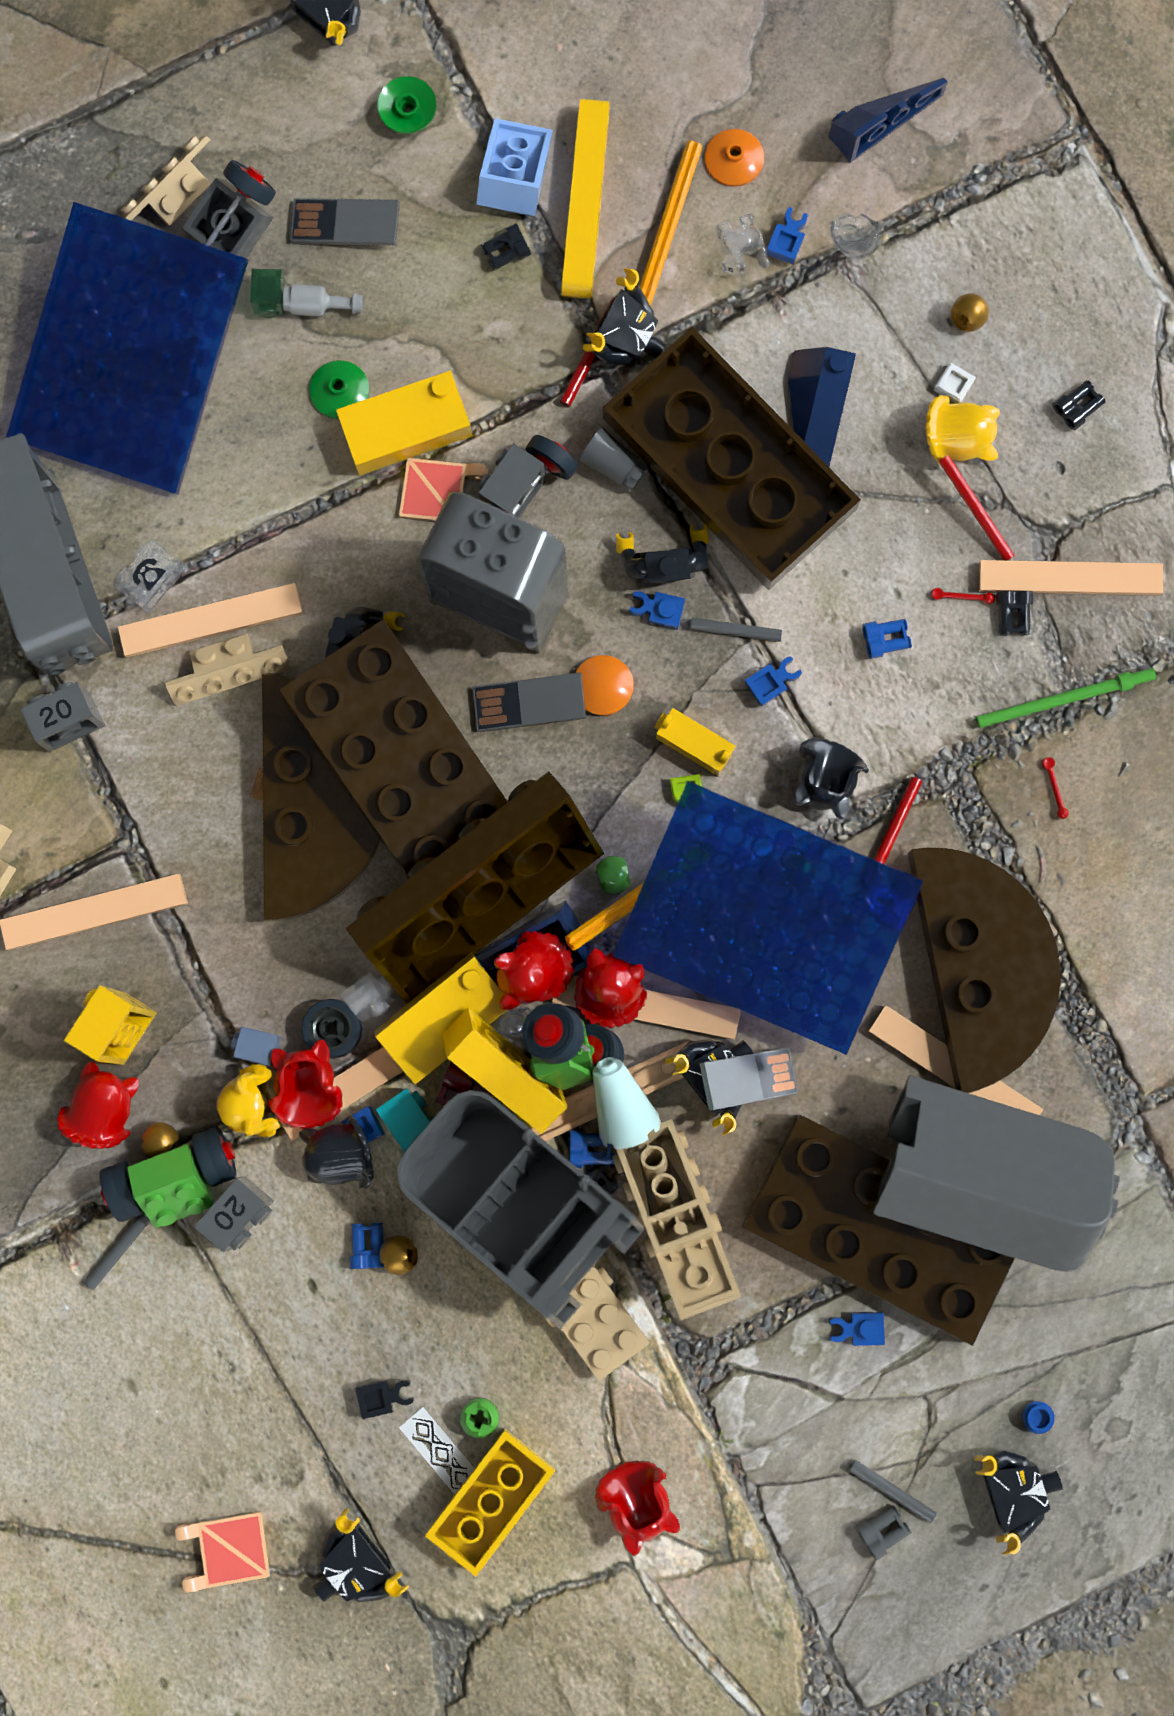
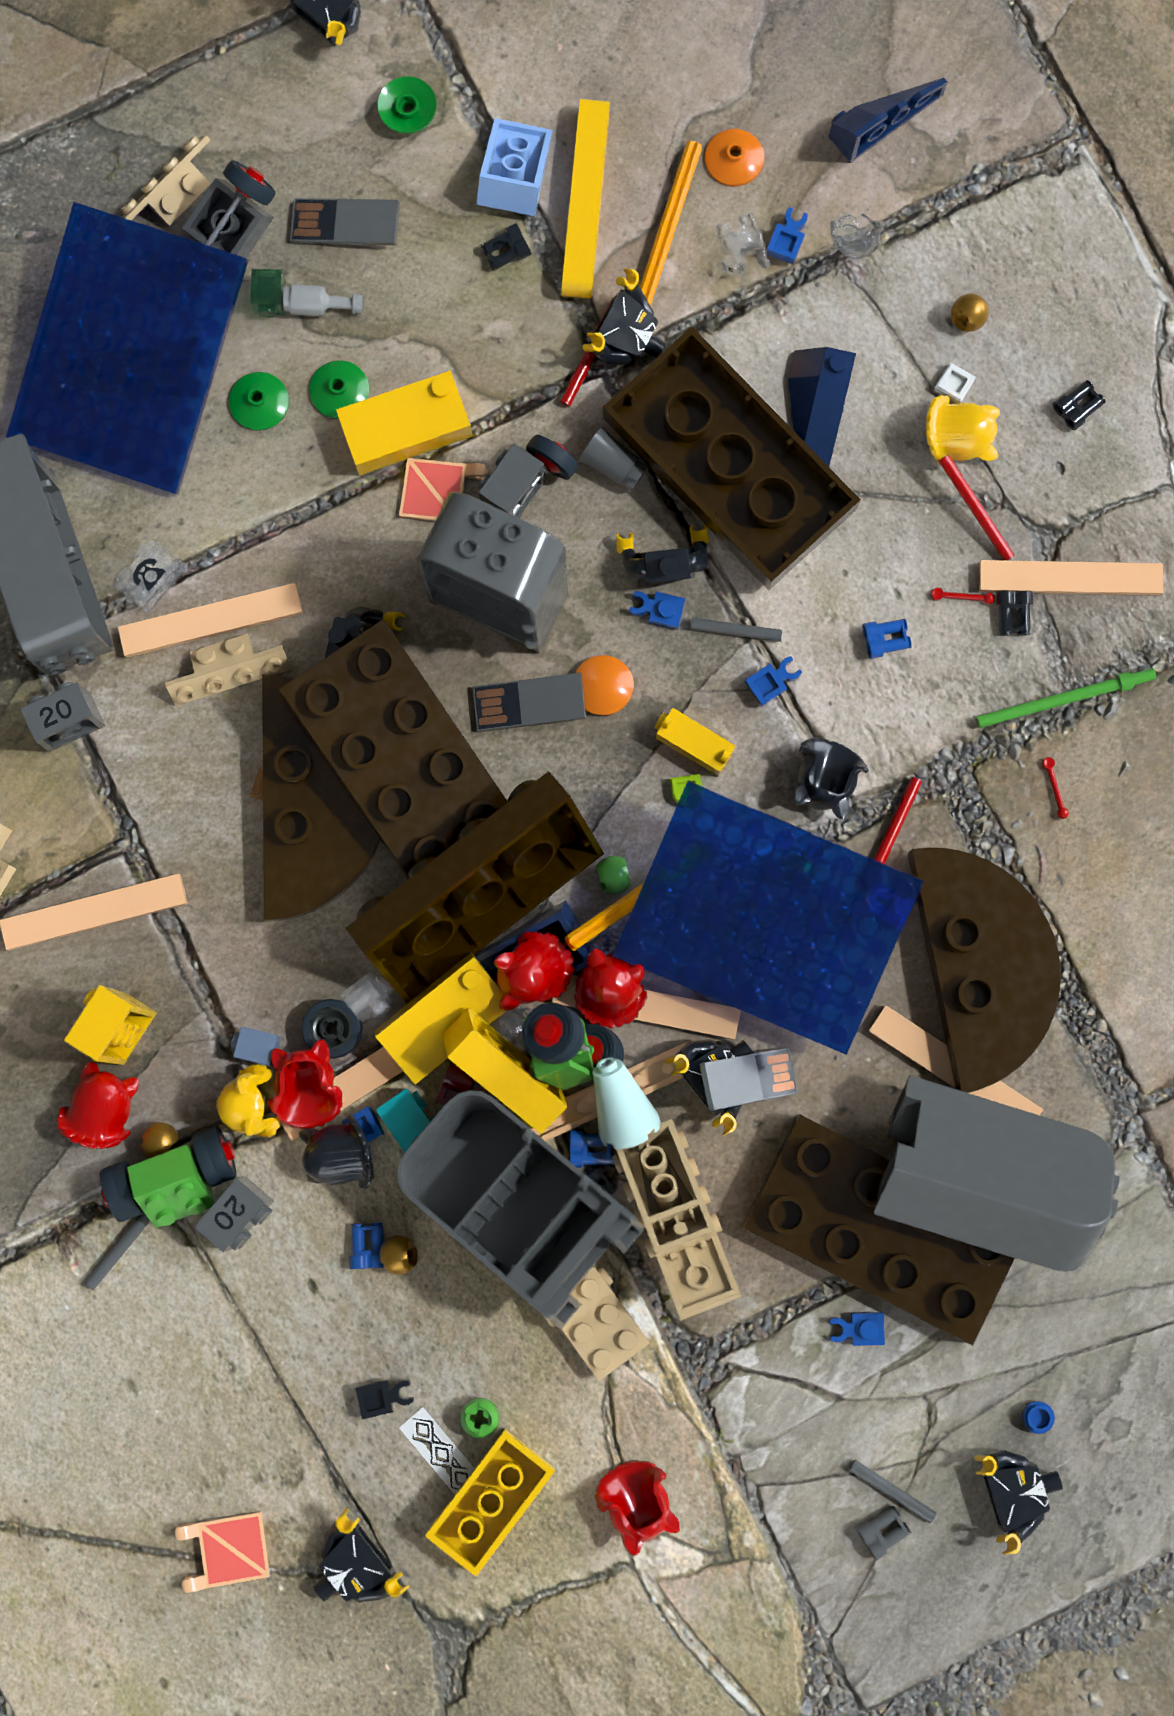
(261, 414): none -> green dish

